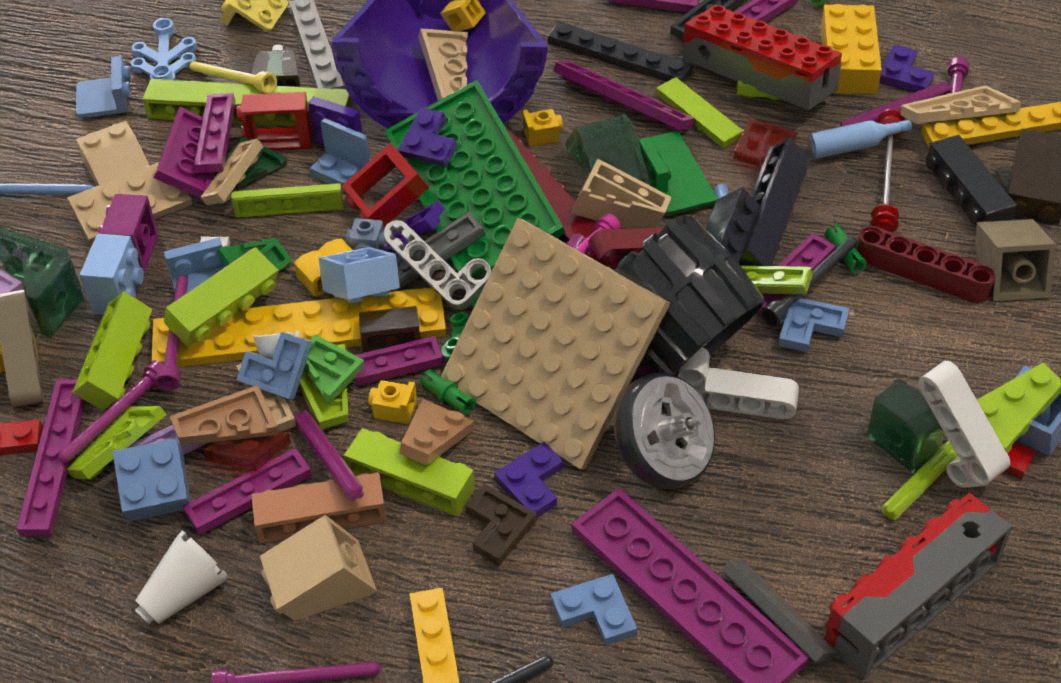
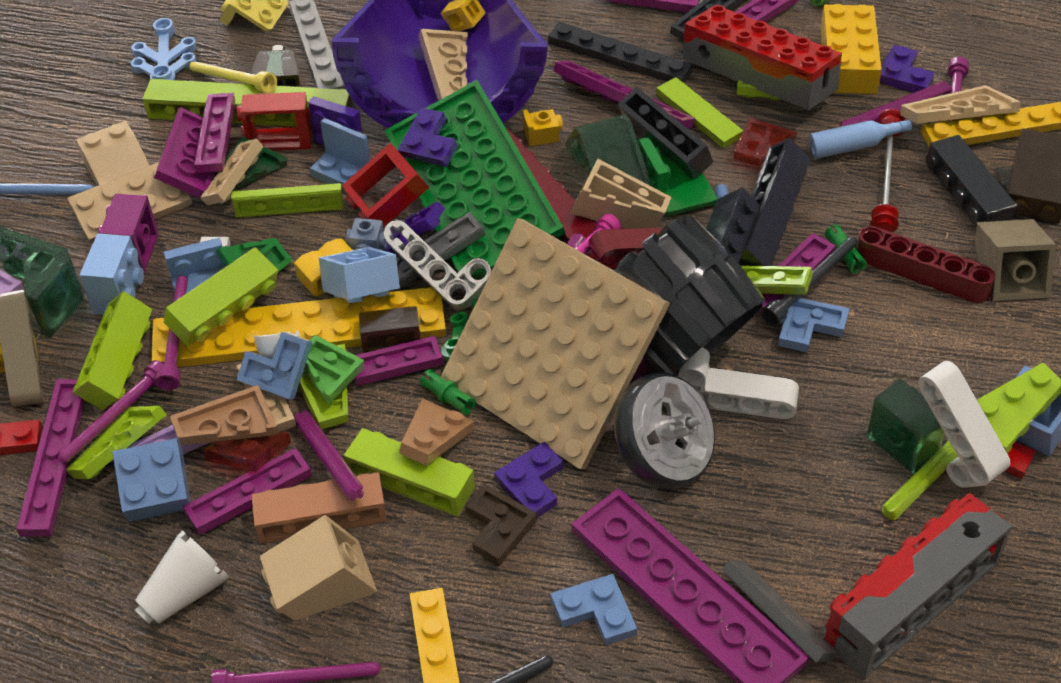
(105, 95): medium blue bracket -> none
(393, 401): yellow brick -> none
(666, 133): none -> black brick

